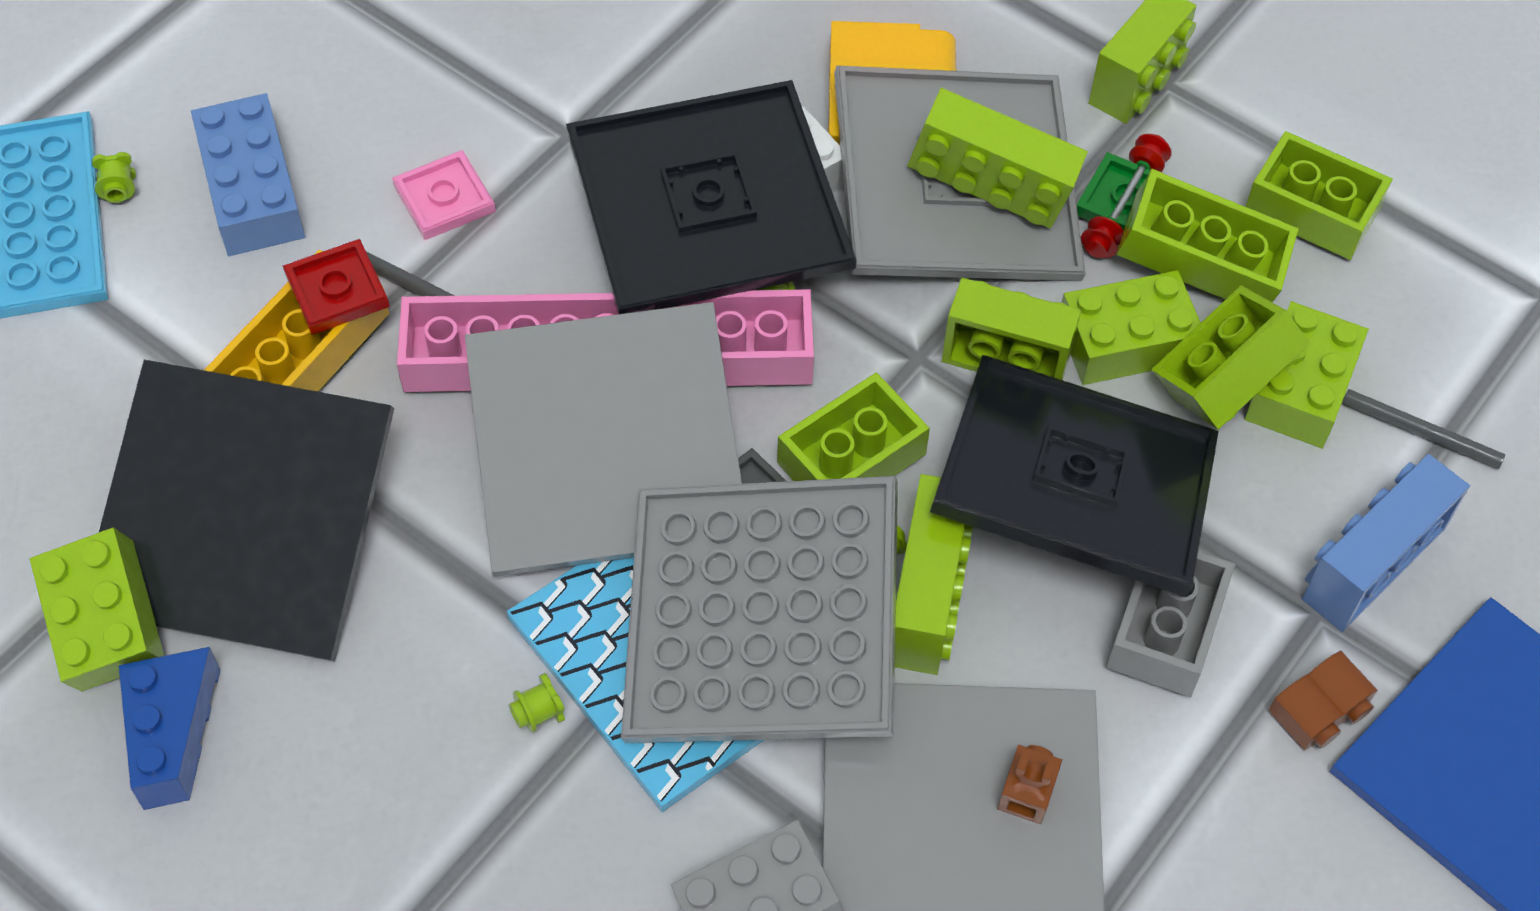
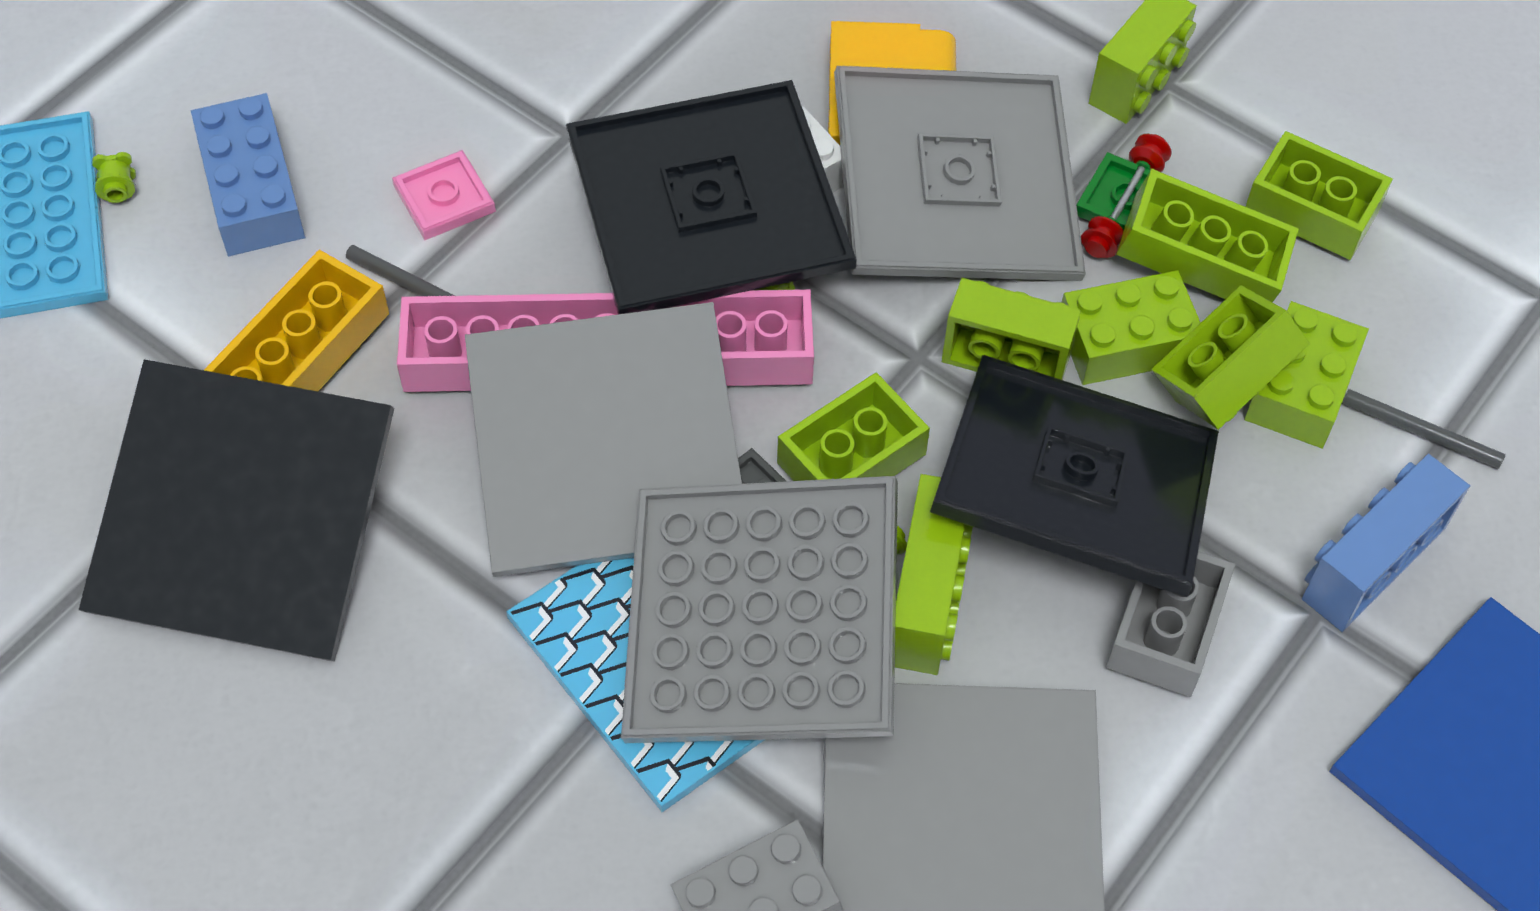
(95, 608): lime brick -> none
(164, 722): blue wedge -> none
(336, 286): red tile -> none
(537, 705): lime brick -> none
(997, 158): lime brick -> none
(1030, 783): dark orange brick -> none
(1323, 701): dark orange brick -> none

